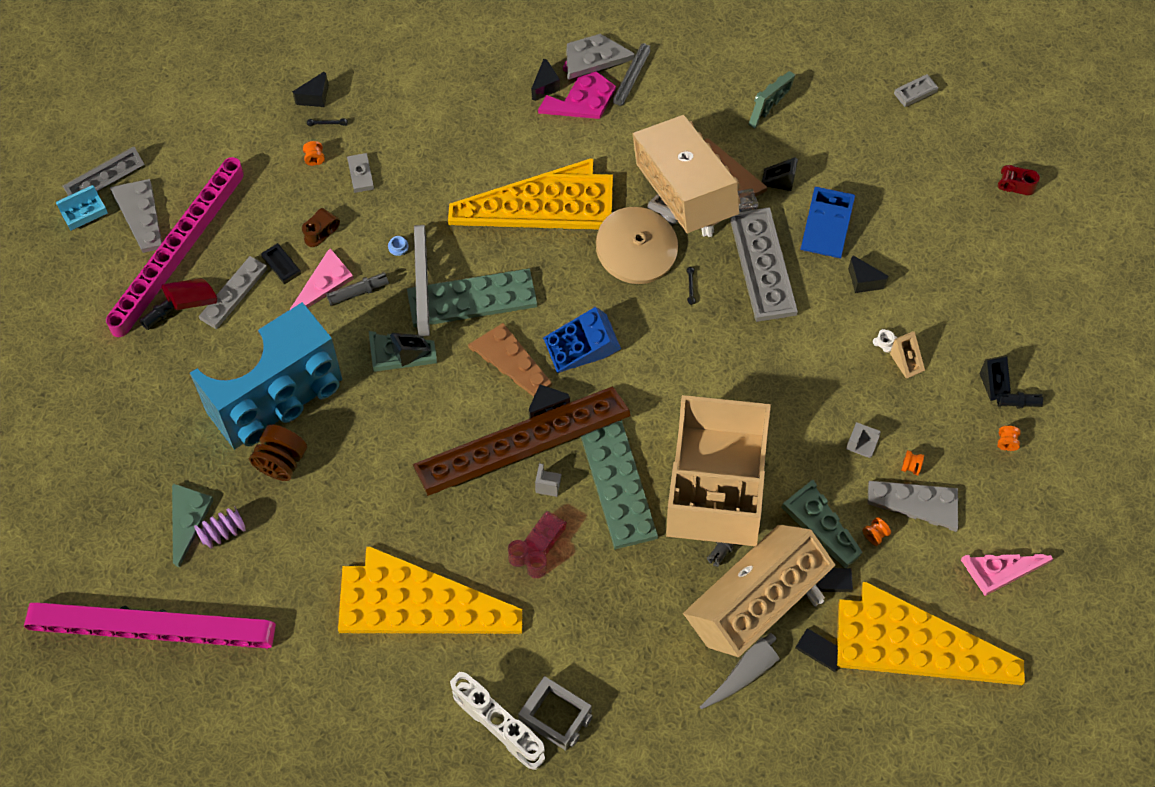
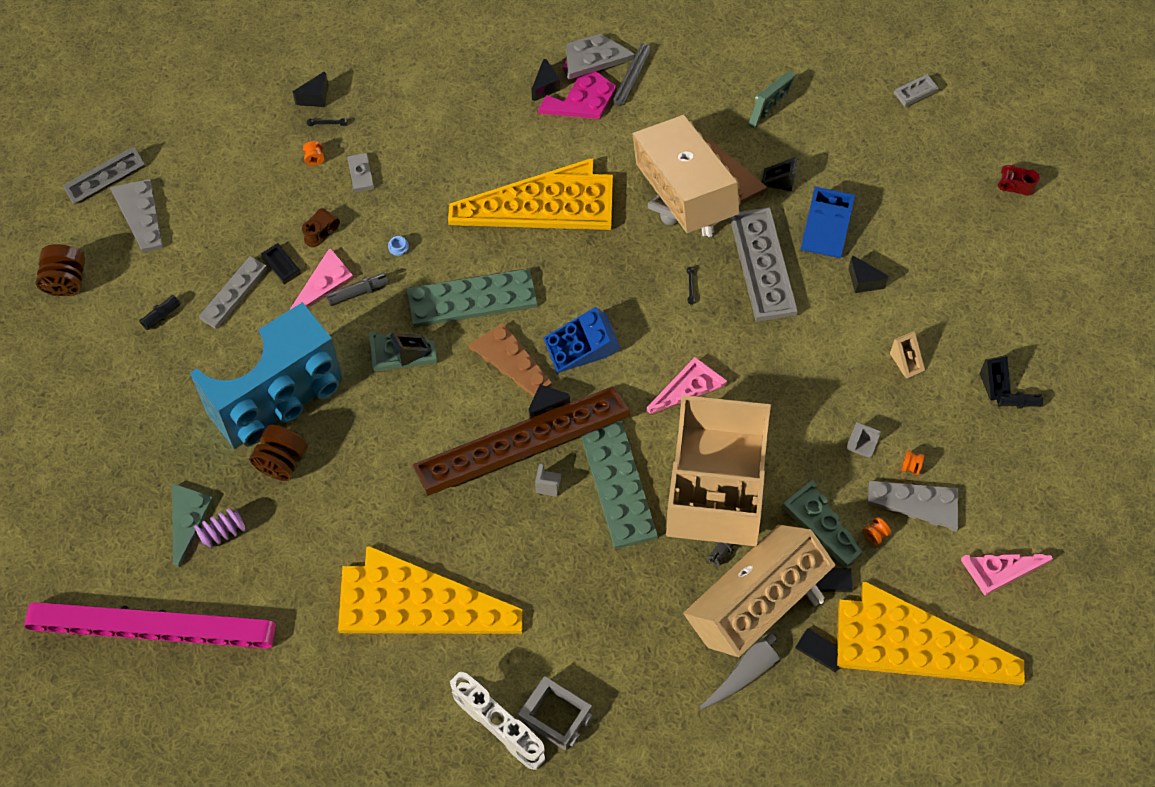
(60, 270): none -> reddish brown wheel
(81, 207): medium azure bracket -> none
(189, 293): dark red slope -> none
(206, 206): dark pink beam -> none
(421, 281): light grey beam -> none
(537, 544): clear pink piece -> none
(636, 245): tan dish -> none
(693, 380): none -> bright pink wing
(748, 200): clear plate -> none
(884, 335): white plate -> none
(1009, 438): orange wheel -> none

